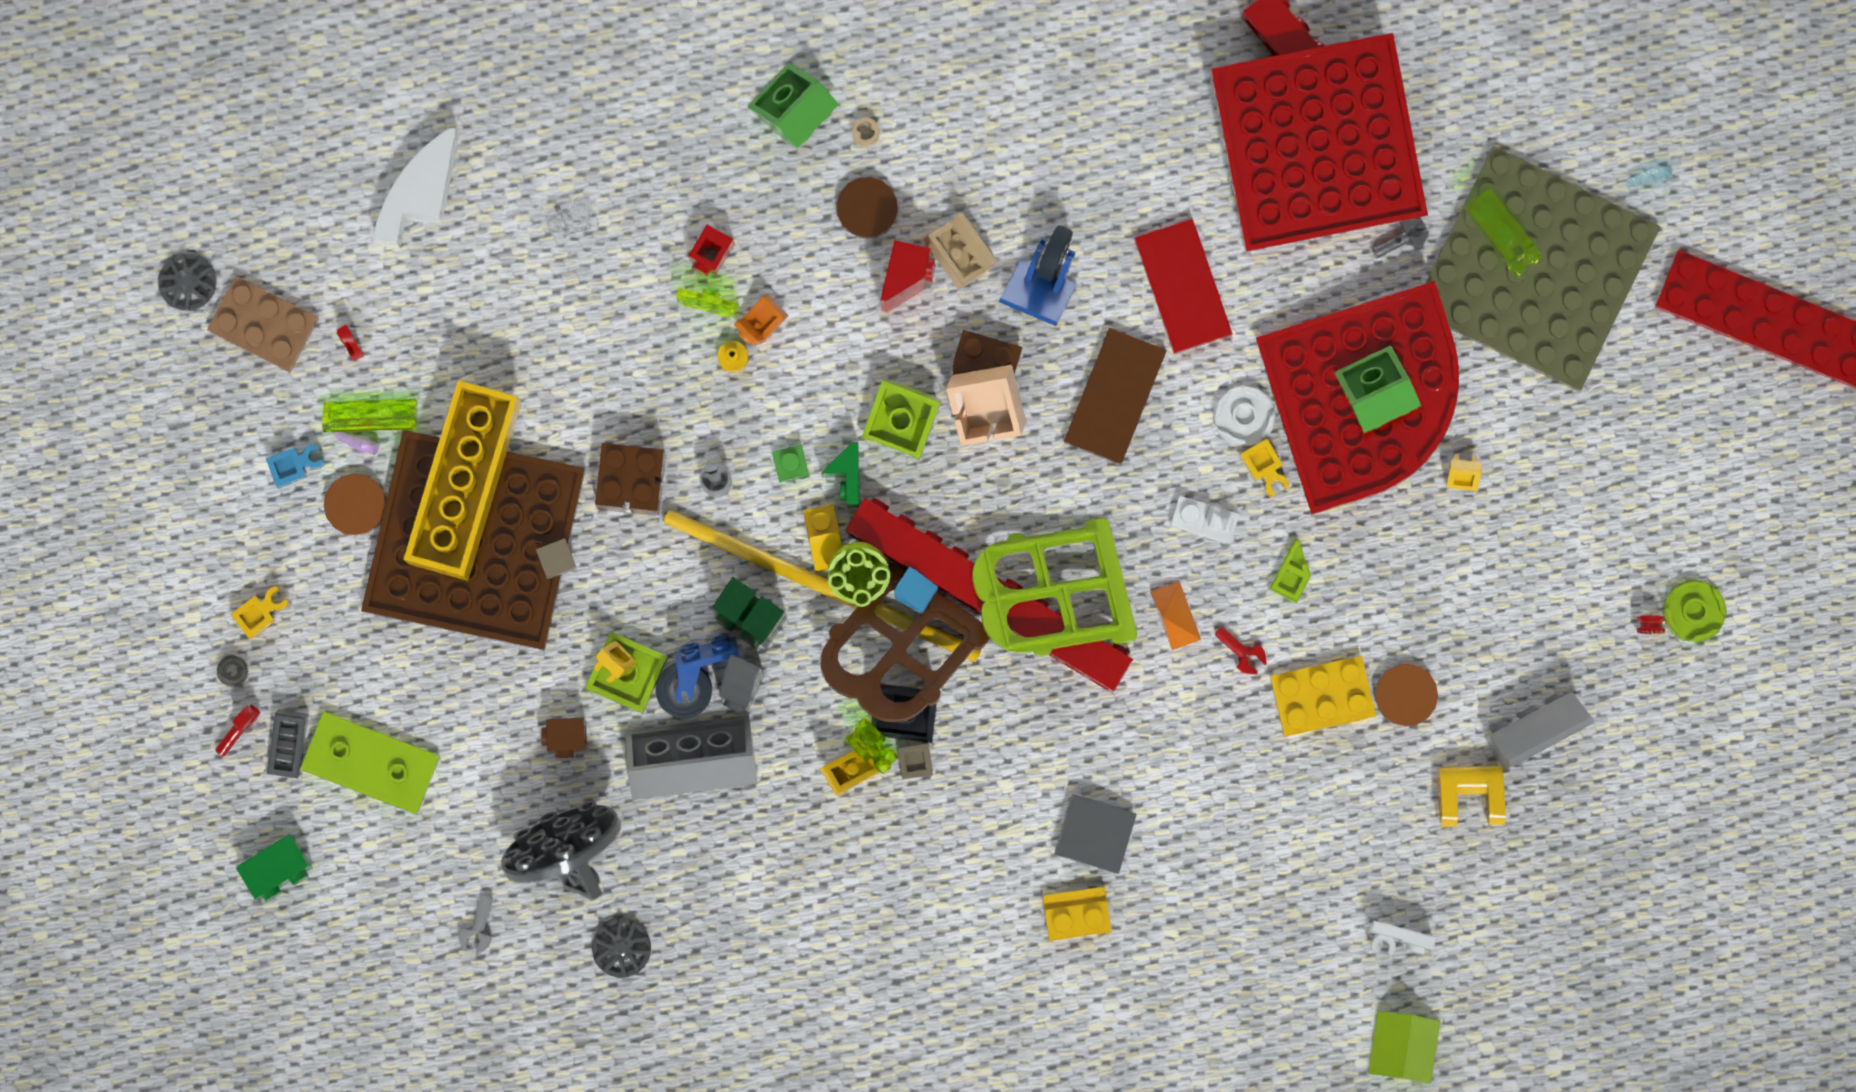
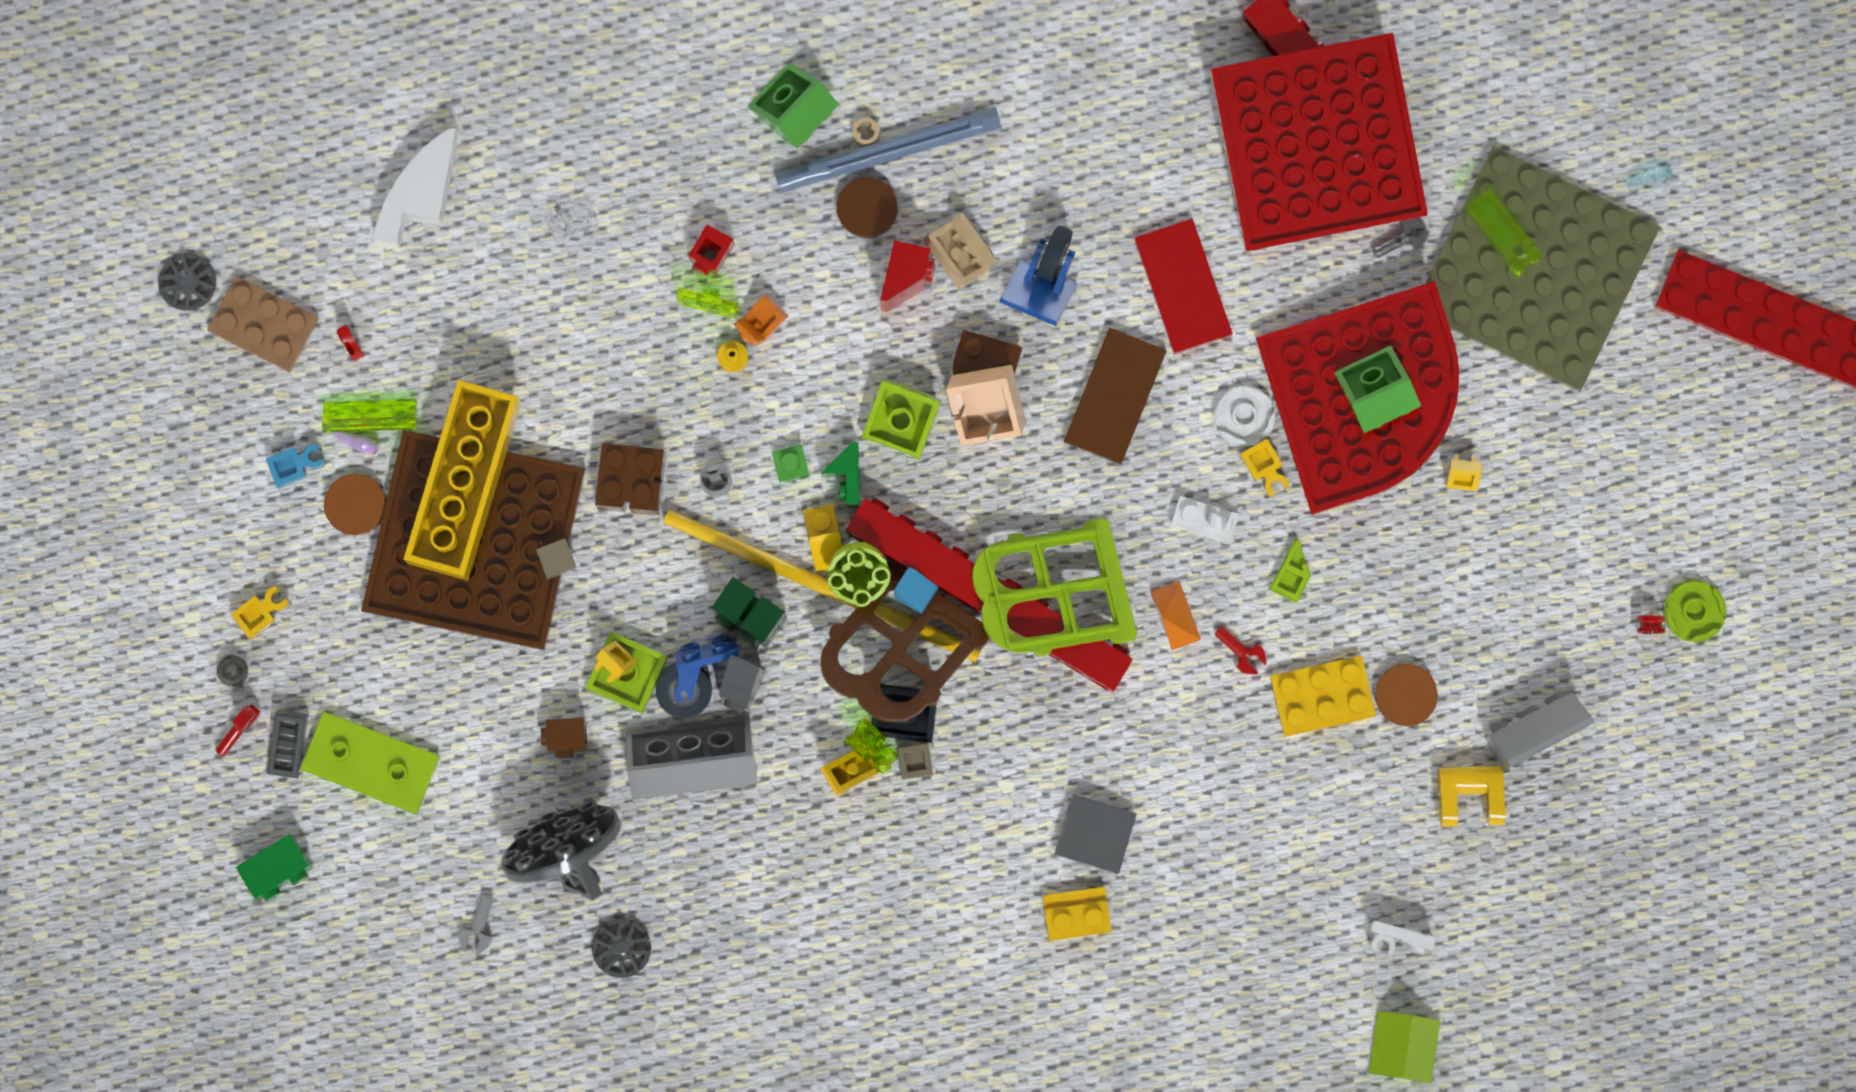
(888, 150): none -> sand blue piece

